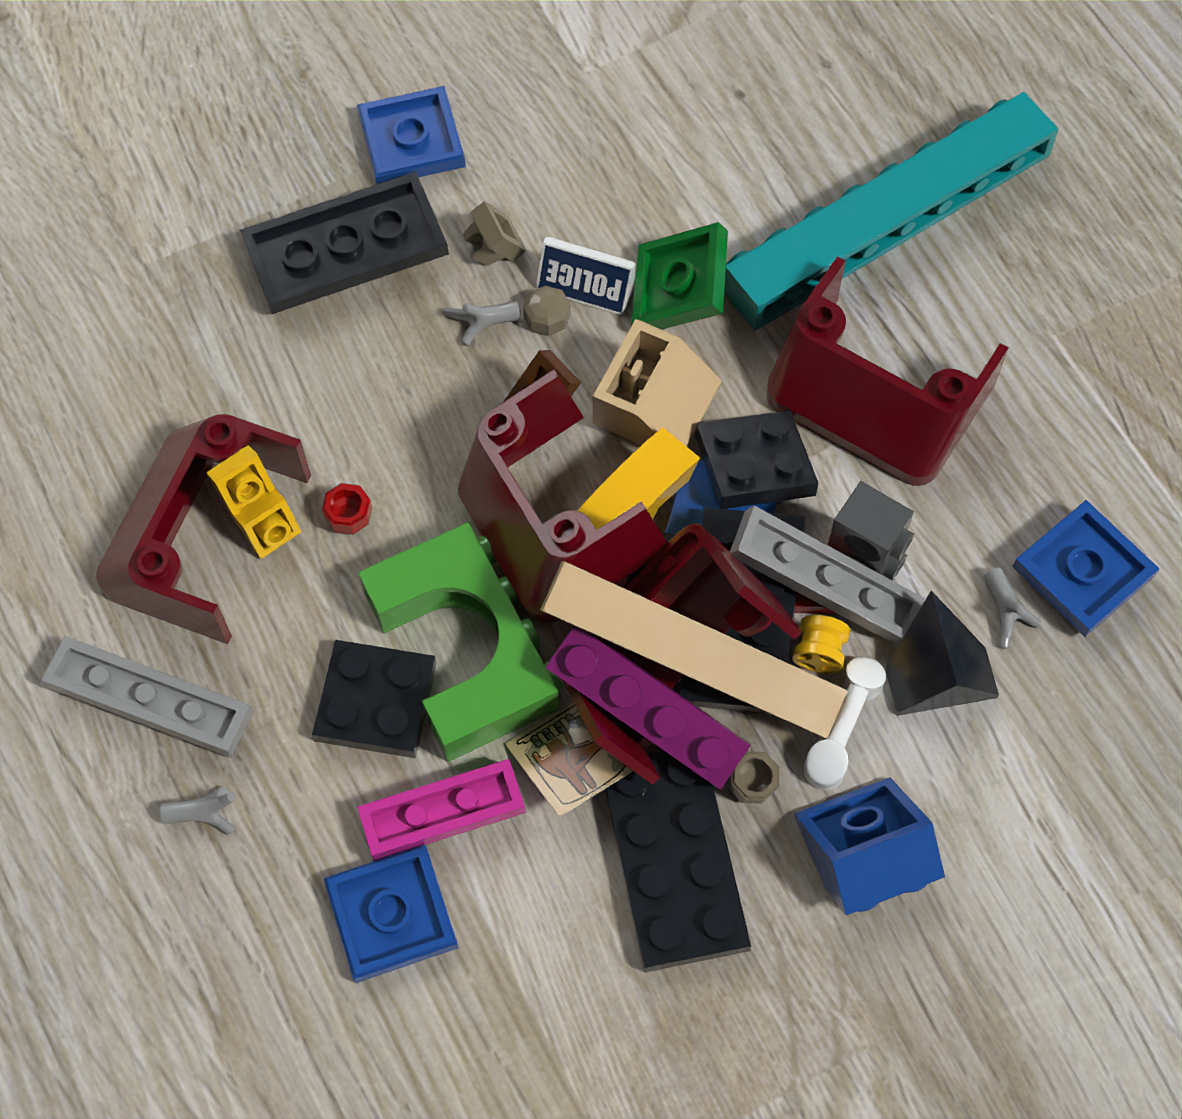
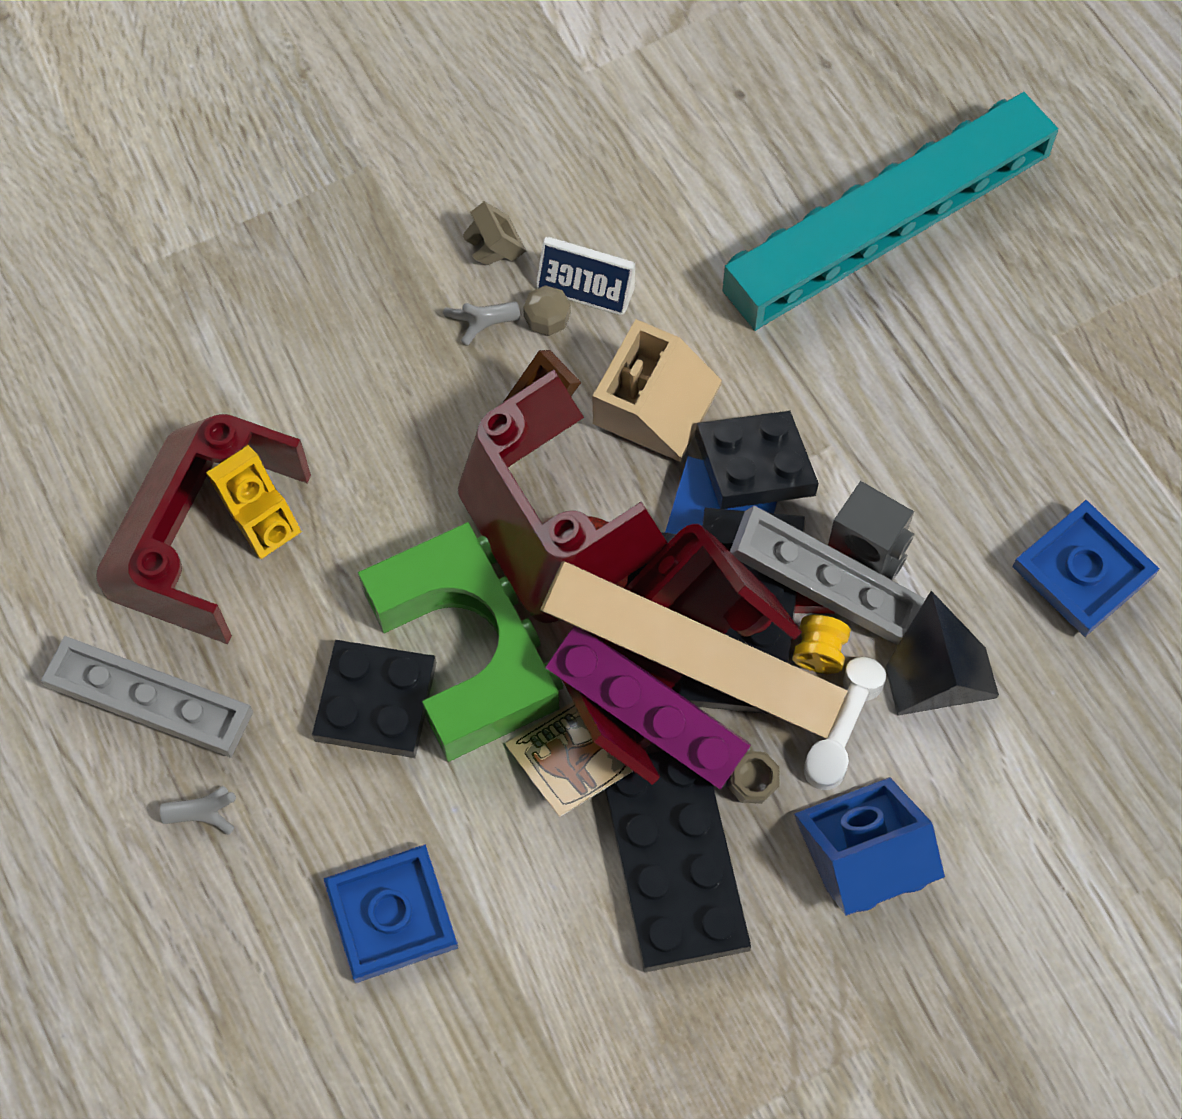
(344, 242): black plate -> none
(347, 508): red tile -> none
(411, 135): blue tile -> none
(441, 809): dark pink plate -> none
(647, 476): yellow slope -> none
(681, 277): green plate -> none
(865, 406): dark red windscreen -> none
(1008, 604): light grey bar -> none

